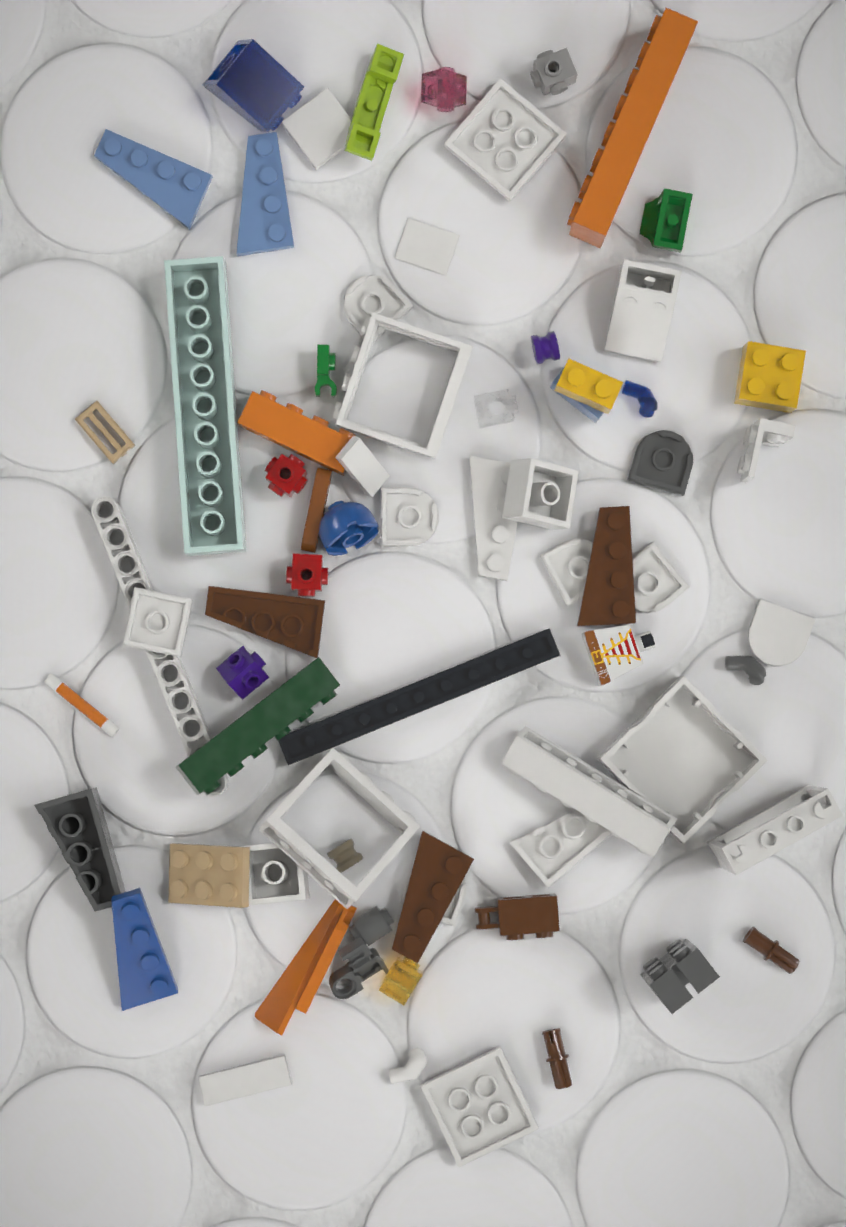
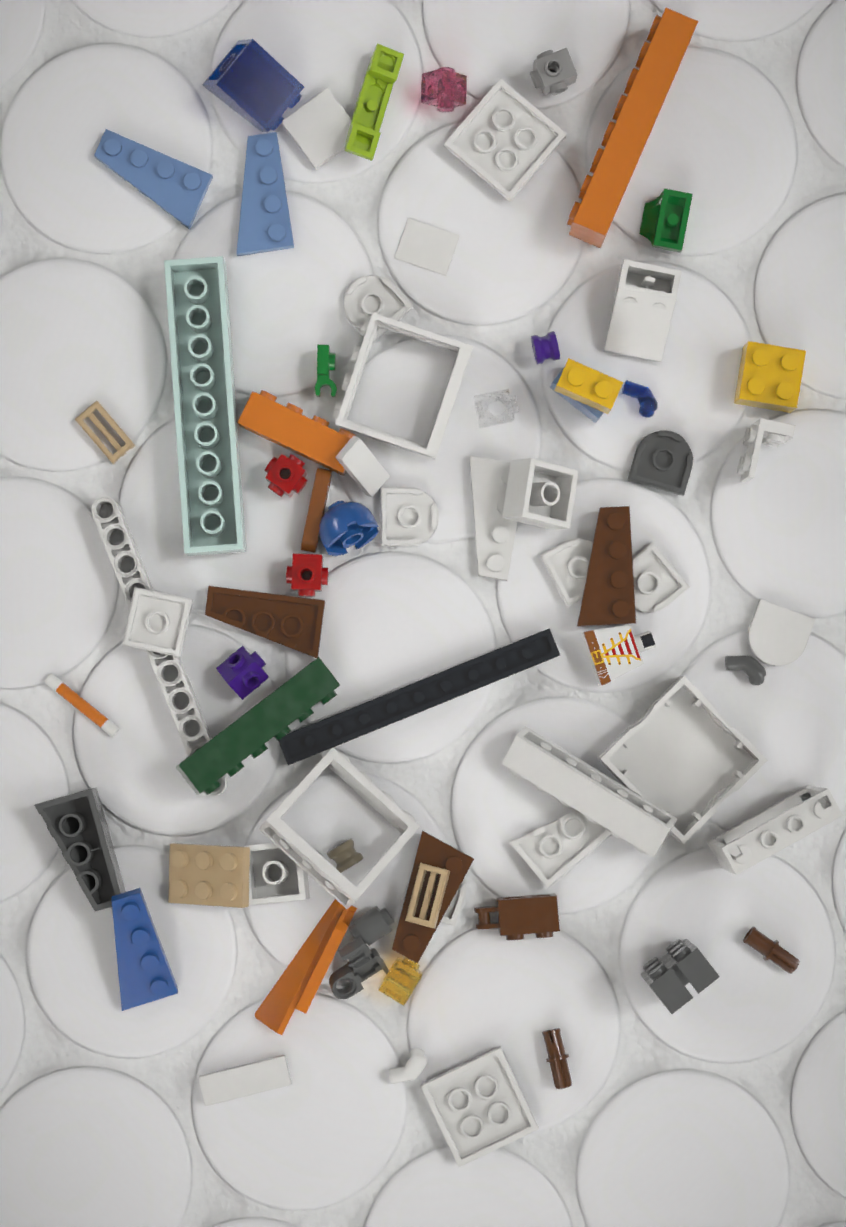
(428, 894): none -> tan tile

